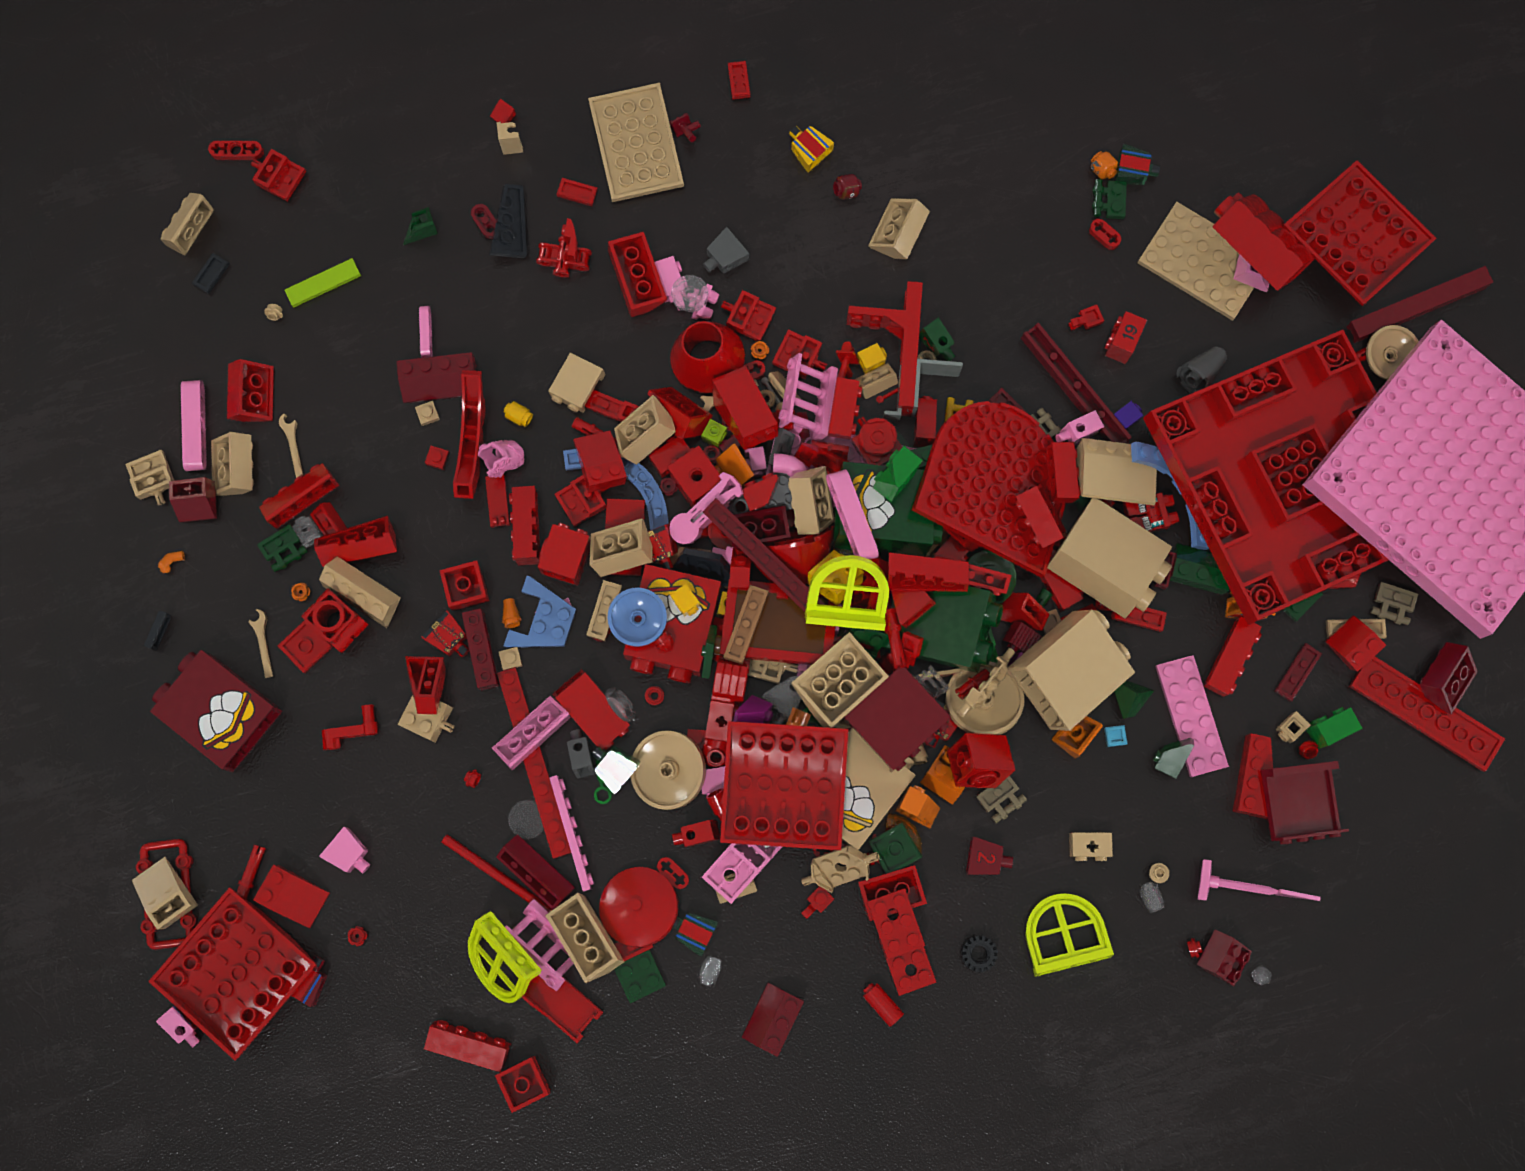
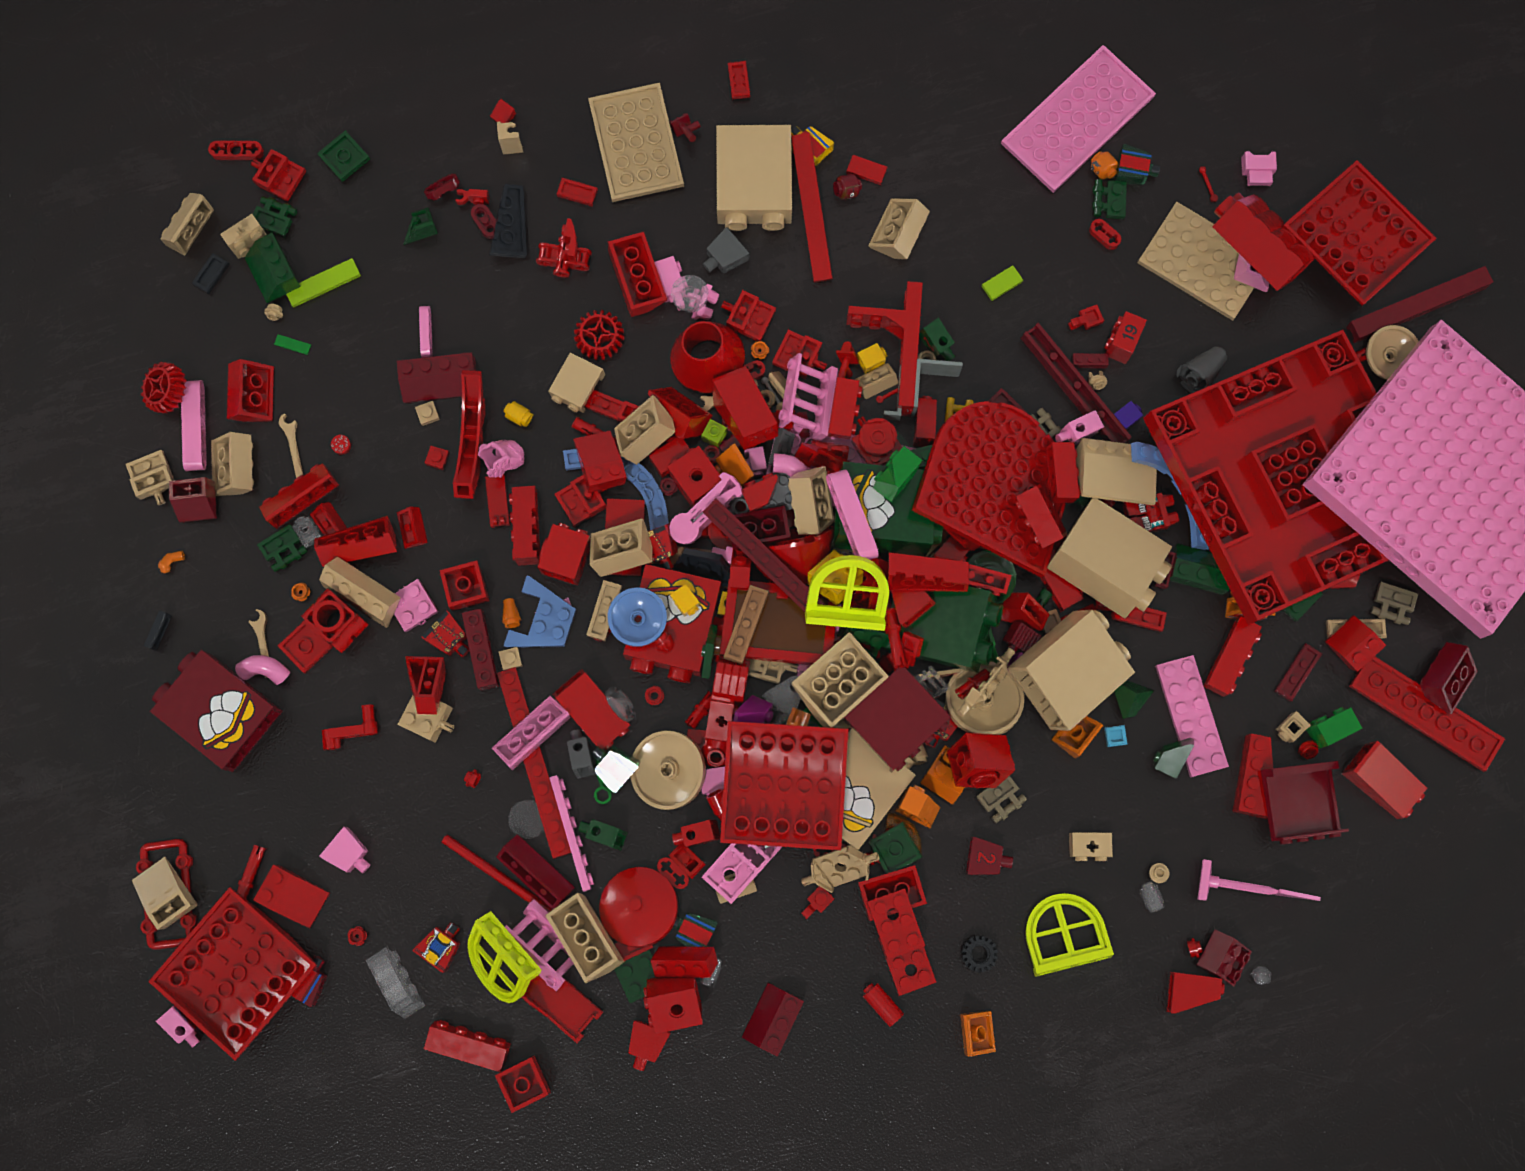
(163, 387): none -> red gear
(243, 235): none -> tan plate
(262, 665): none -> bright pink cylinder
(271, 221): none -> dark green plate
(271, 268): none -> dark green slope
(292, 344): none -> green window
(340, 444): none -> red tile
(343, 156): none -> dark green plate
(394, 983): none -> clear wedge
(412, 527): none -> red slope
(414, 606): none -> bright pink plate
(439, 947): none -> torso
(441, 186): none -> dark red plate
(474, 196): none -> red plate
(606, 336): none -> red gear
(608, 834): none -> dark green torso
(646, 1044): none -> red torso
(672, 1003): none -> red brick
(684, 962): none -> red brick
(686, 860): none -> red slope
(699, 711): none -> red pin
(754, 176): none -> tan brick
(812, 207): none -> red tile
(866, 169): none -> red tile
(977, 1033): none -> orange slope
(1002, 283): none -> lime tile
(1078, 118): none -> bright pink plate
(1082, 360): none -> dark red piece
(1098, 381): none -> tan plate
(1192, 991): none -> red slope
(1214, 197): none -> red hinge
(1259, 168): none -> bright pink piece
(1385, 780): none -> red slope

